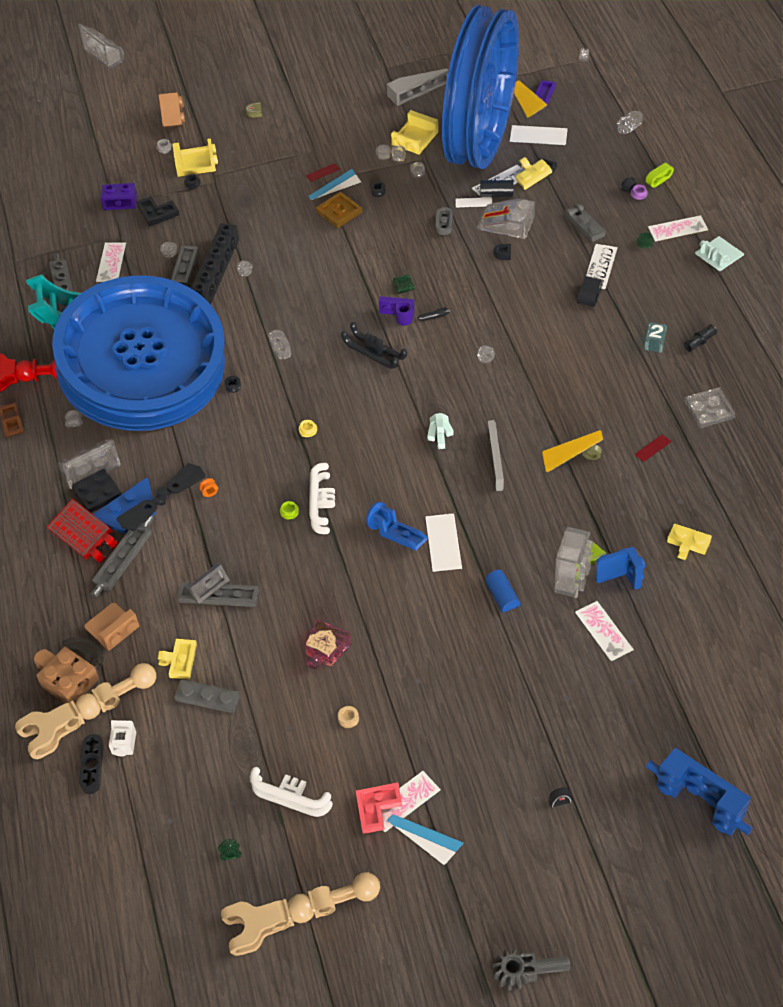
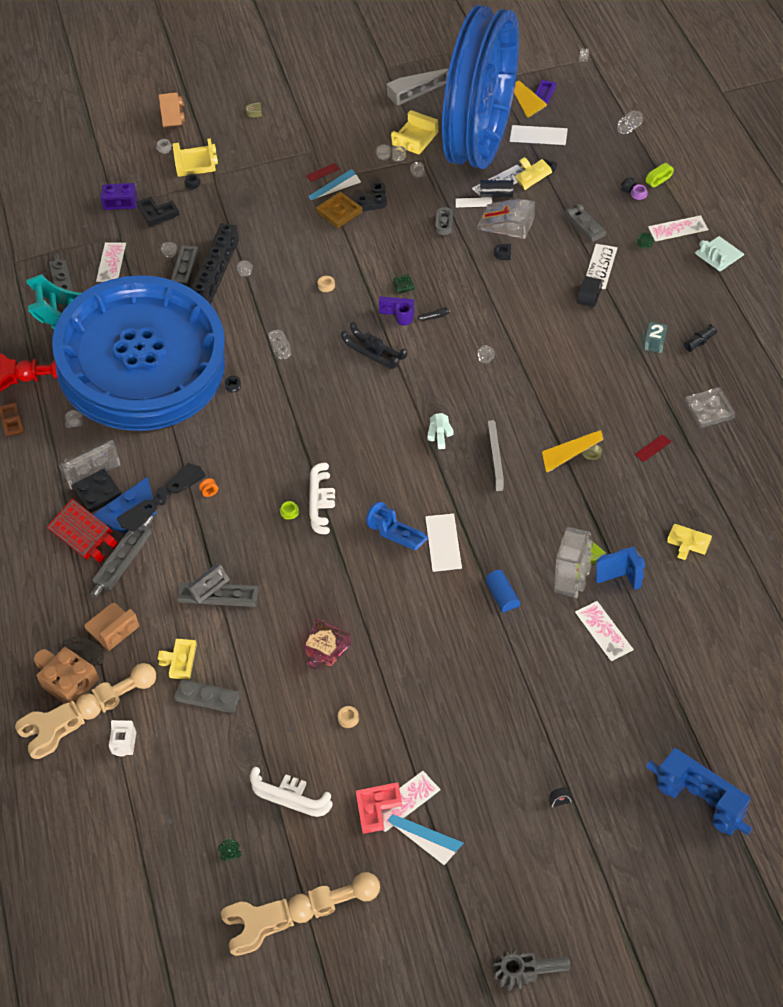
(96, 771): black beam -> none
(101, 47): clear slope -> none
(307, 428): light yellow plate -> none
(326, 283): none -> tan tile
(371, 201): none -> black plate

